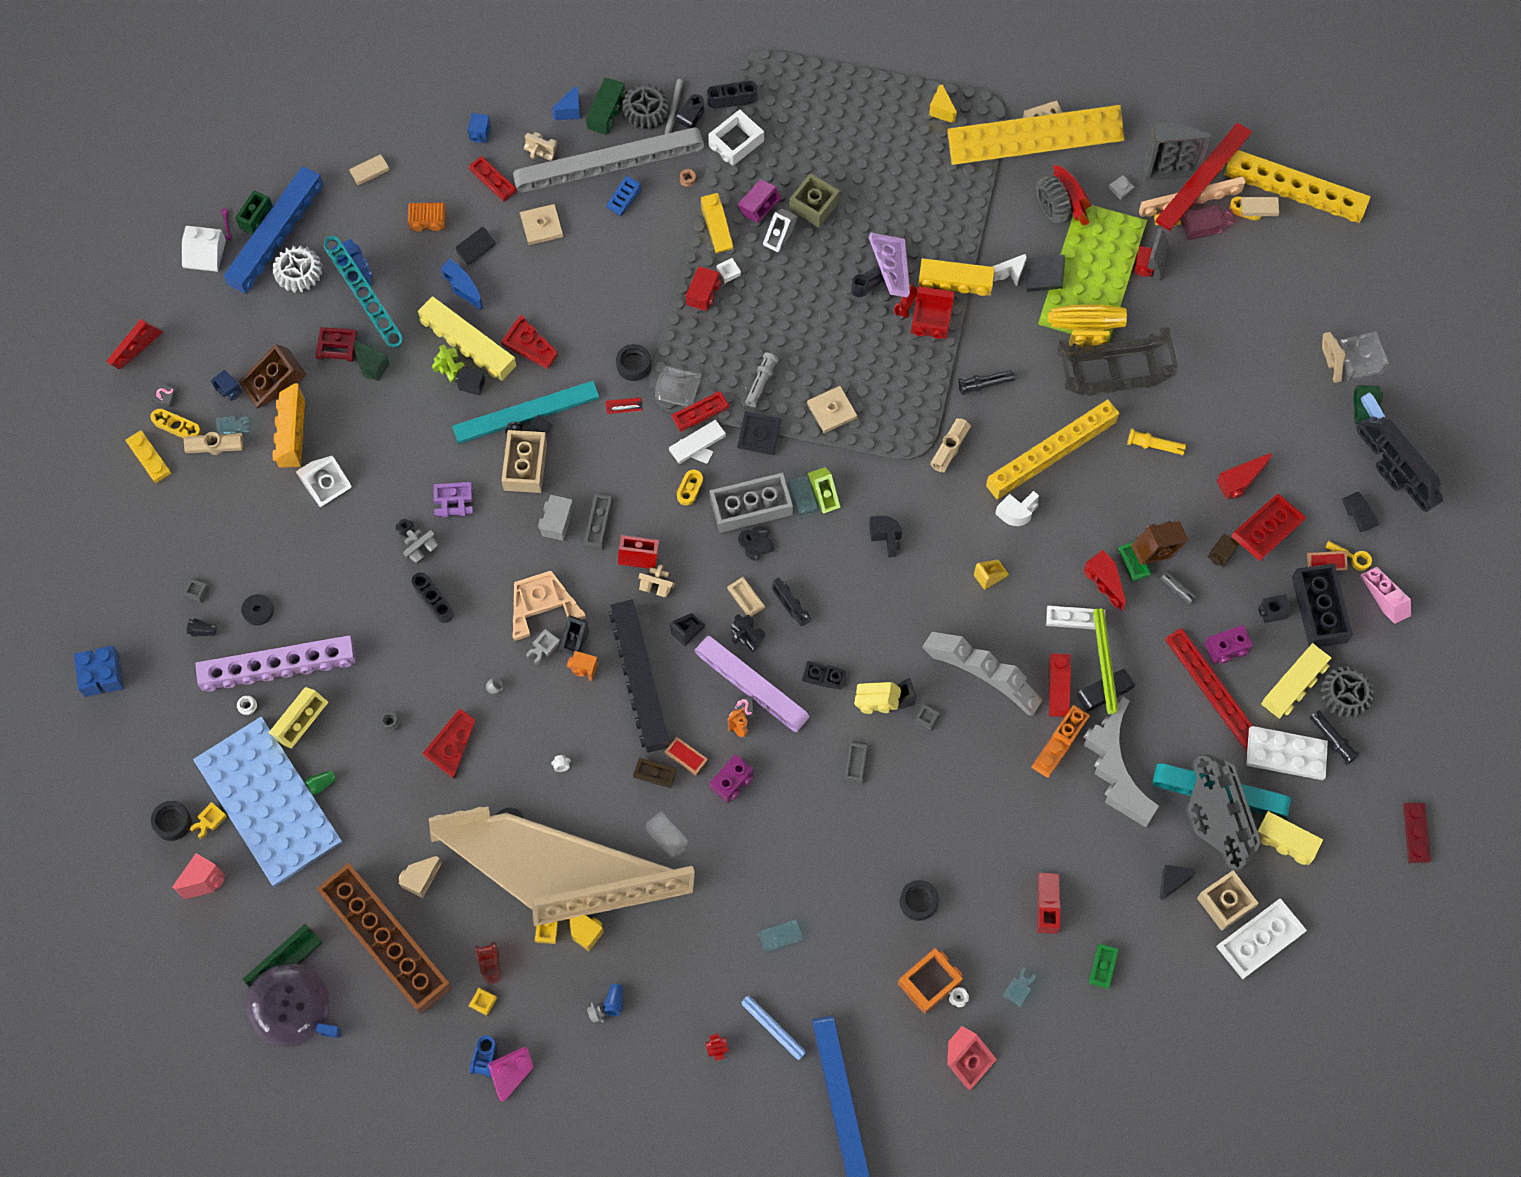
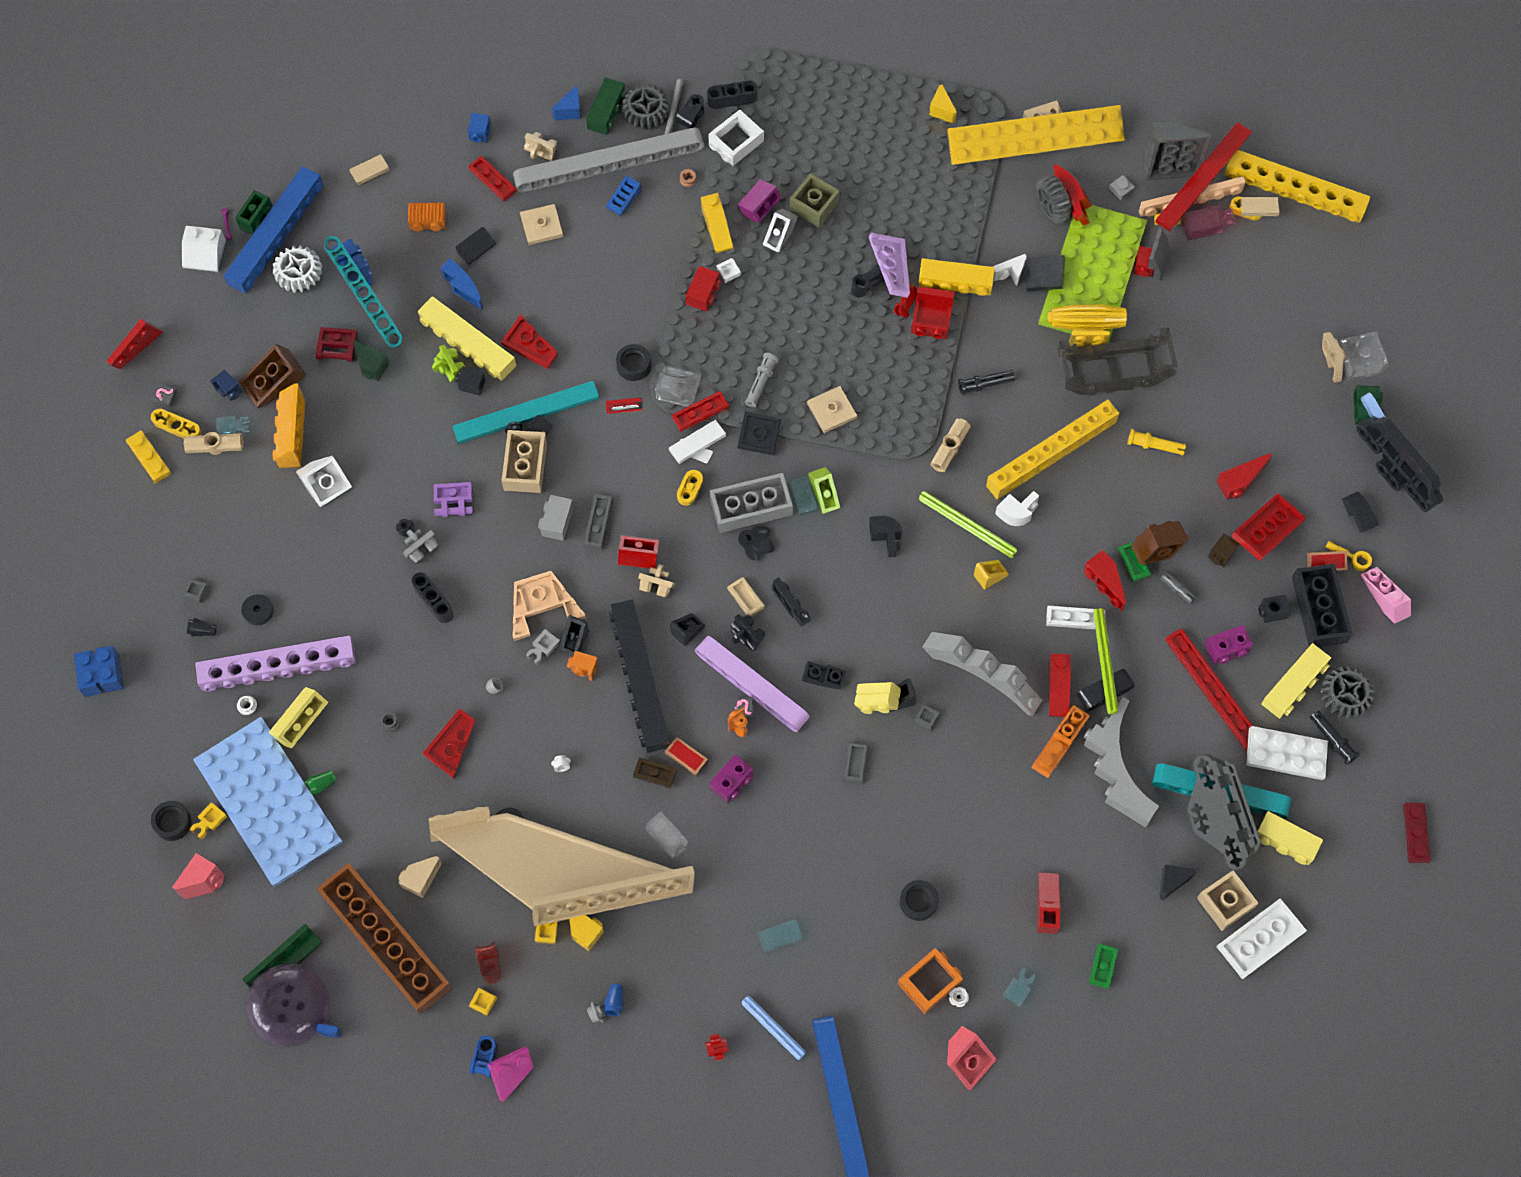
(968, 524): none -> lime axle

